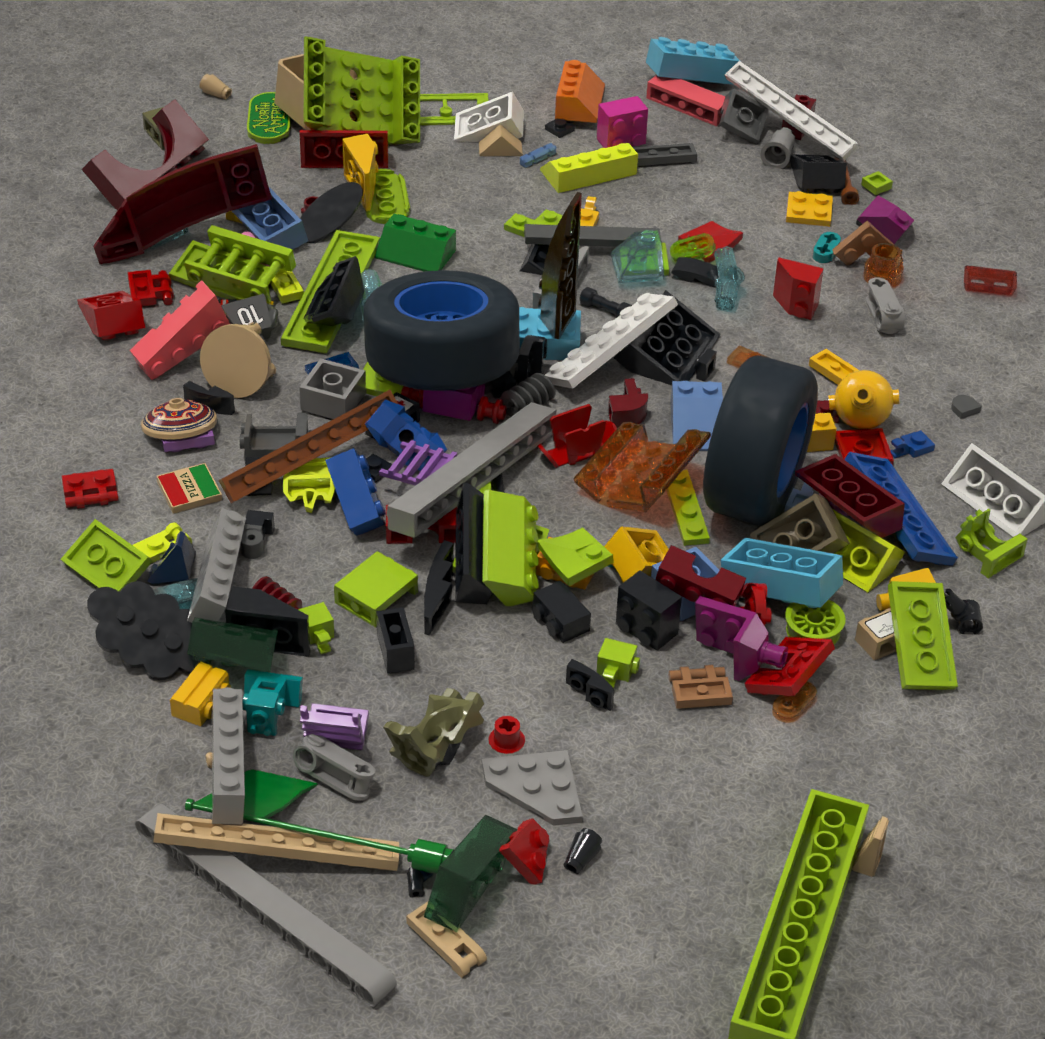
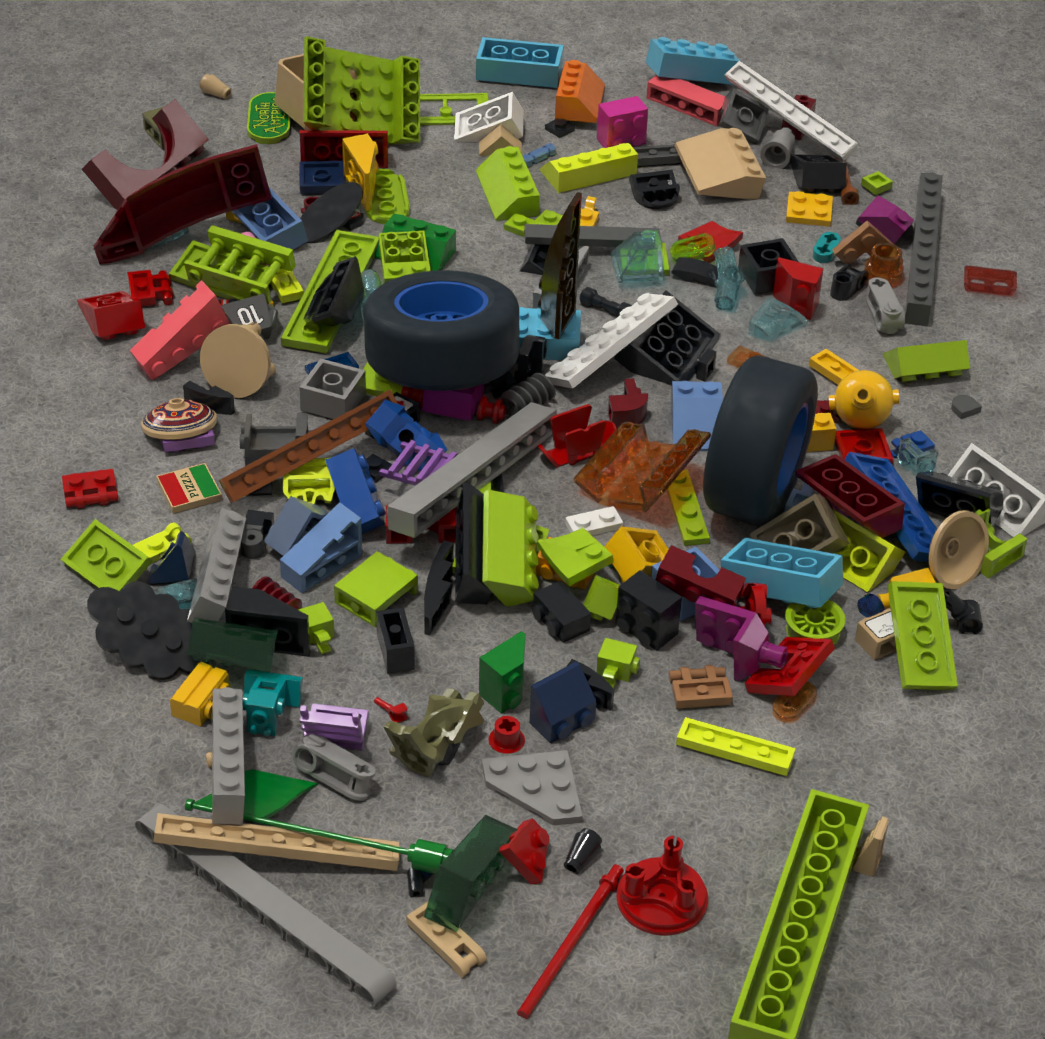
(293, 524): none -> sand blue brick
(320, 176): none -> dark blue plate
(323, 549): none -> medium blue wedge
(355, 221): none -> black tile
(396, 712): none -> red hand
(403, 254): none -> lime slope
(503, 674): none -> green slope
(508, 184): none -> lime slope
(519, 62): none -> medium azure brick
(562, 703): none -> dark blue slope
(595, 521): none -> white plate
(602, 598): none -> lime brick
(607, 884): none -> red bar
(655, 189): none -> black slope
(662, 893): none -> red piece
(722, 164): none -> tan slope
(735, 746): none -> neon yellow plate
(760, 262): none -> black brick
(774, 320): none -> clear light blue slope
(847, 282): none -> black piece
(870, 605): none -> clear blue tile
(914, 459): none -> clear light blue bracket
(923, 250): none -> dark grey brick
(928, 360): none -> lime slope
(948, 495): none -> black slope
(958, 549): none -> tan dish

